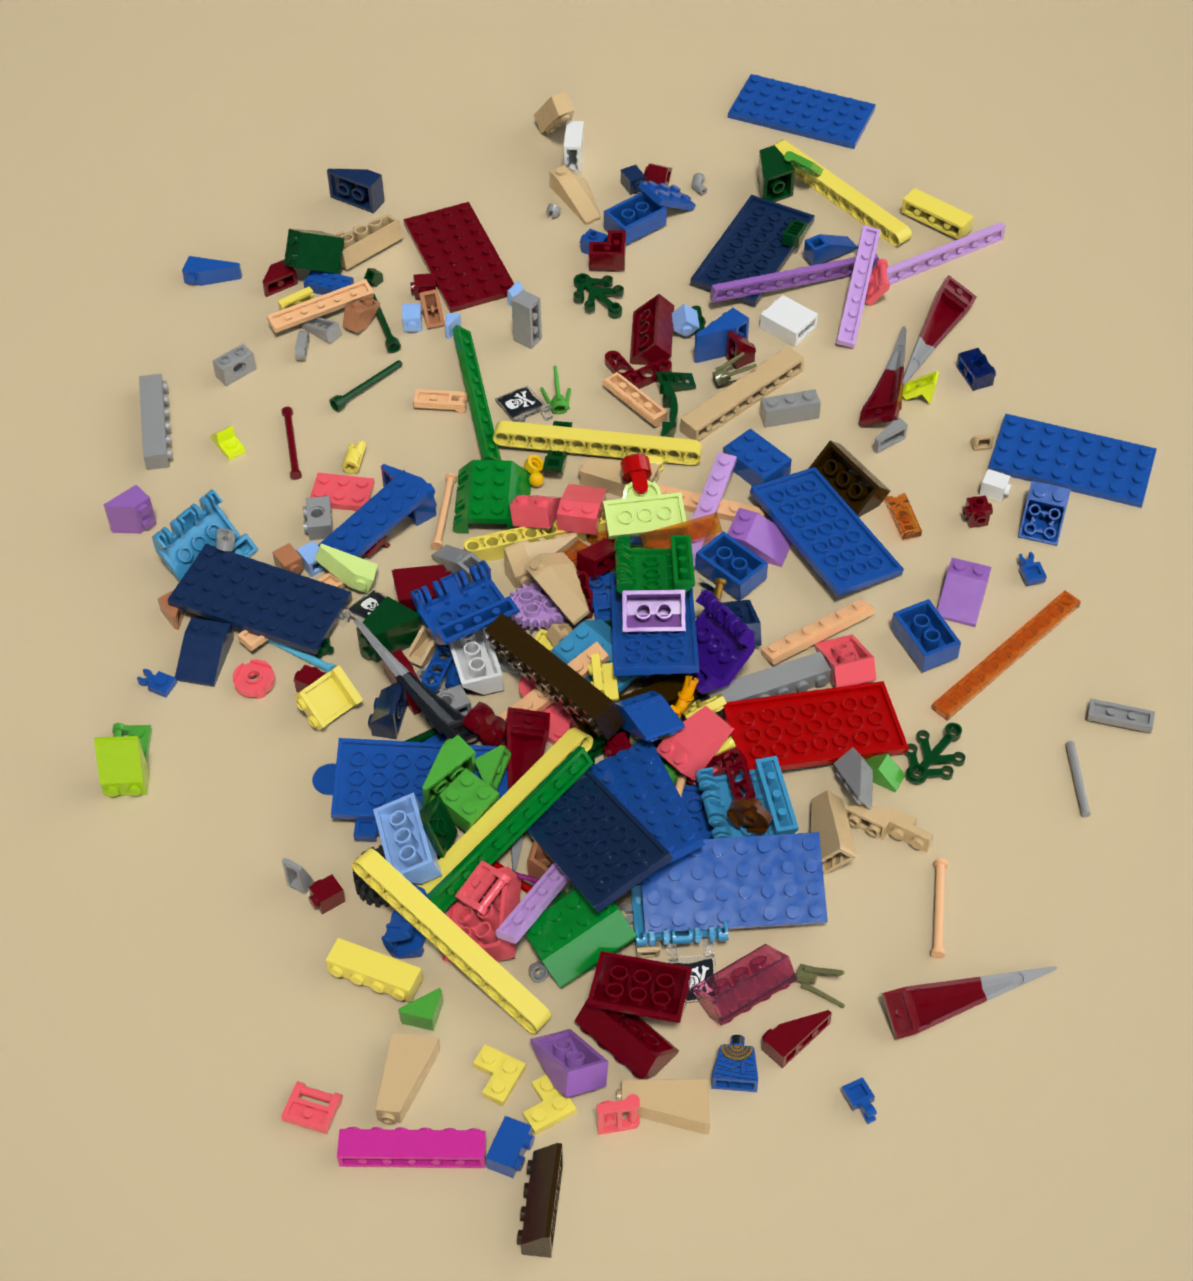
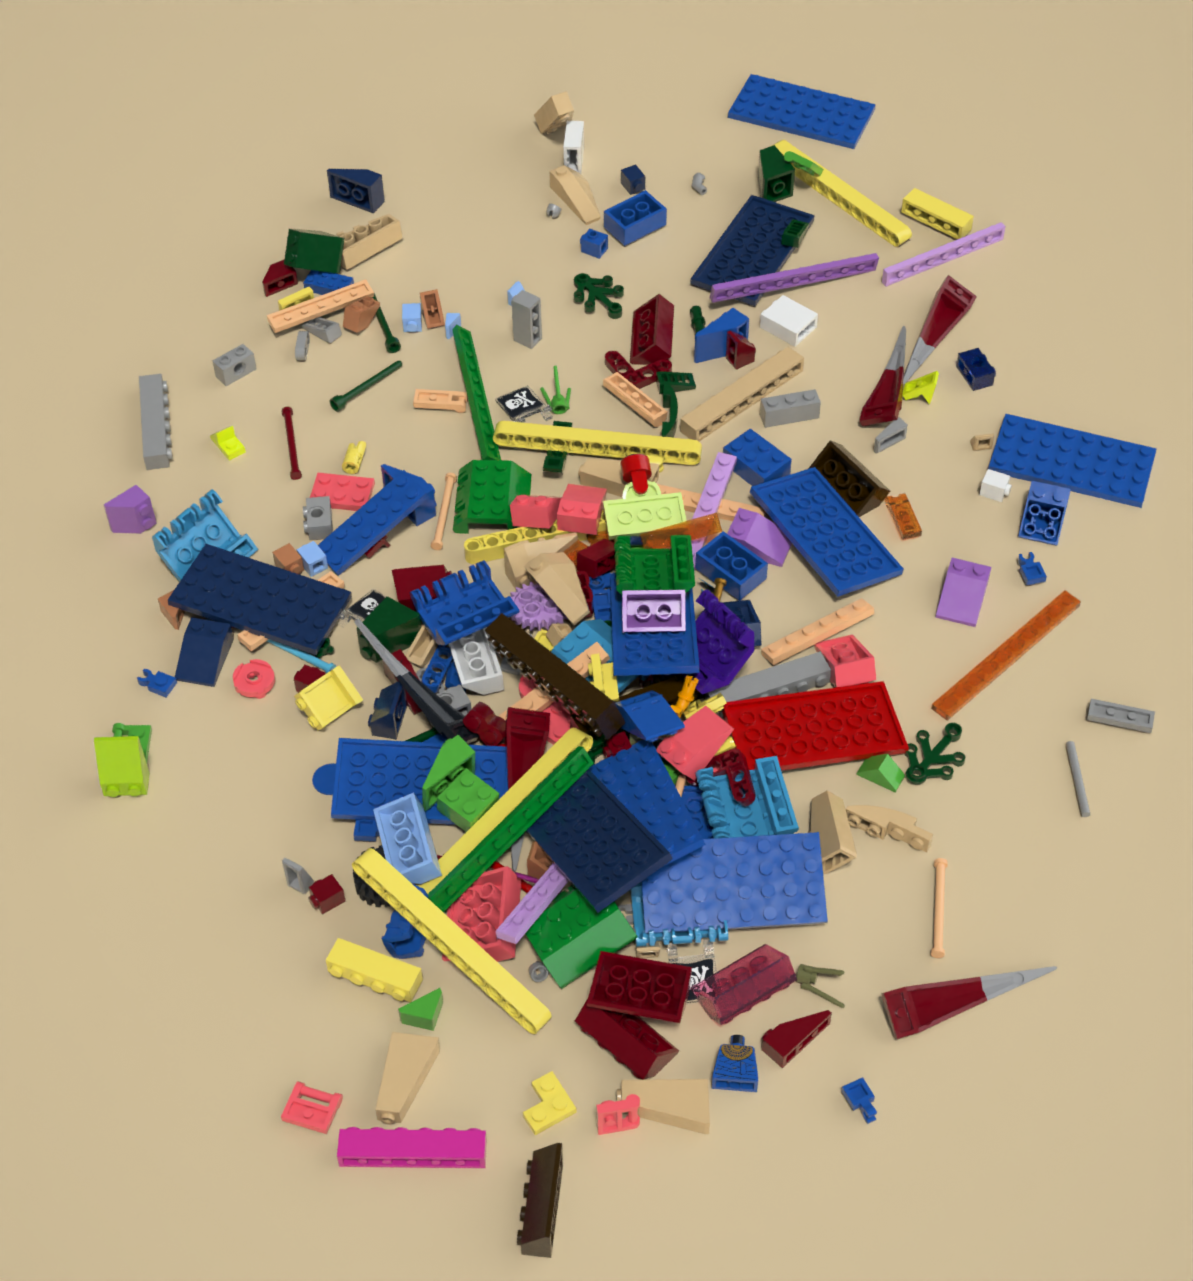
(209, 271): blue slope -> none
(224, 539): light grey beam -> none
(350, 569): yellowish green slope -> none
(373, 277): dark green piece -> none
(423, 283): dark red brick -> none
(438, 825): dark green slope -> none
(456, 560): light grey slope -> none
(460, 256): dark red plate -> none
(479, 883): coral plate -> none
(493, 765): bright green slope -> none
(504, 1073): light yellow plate -> none
(509, 1147): blue brick -> none
(535, 466): yellow plate -> none
(570, 1062): medium lavender slope -> none
(608, 254): dark red brick -> none
(658, 173): dark red brick -> none
(667, 195): blue plate -> none
(685, 320): light blue brick -> none
(722, 376): olive plant -> none
(749, 815): reddish brown plate -> none
(826, 247): blue slope -> none
(857, 775): light grey slope -> none
(858, 287): lavender plate -> none
(878, 282): coral plate -> none
(925, 635): blue brick -> none
(977, 511): dark red brick -> none

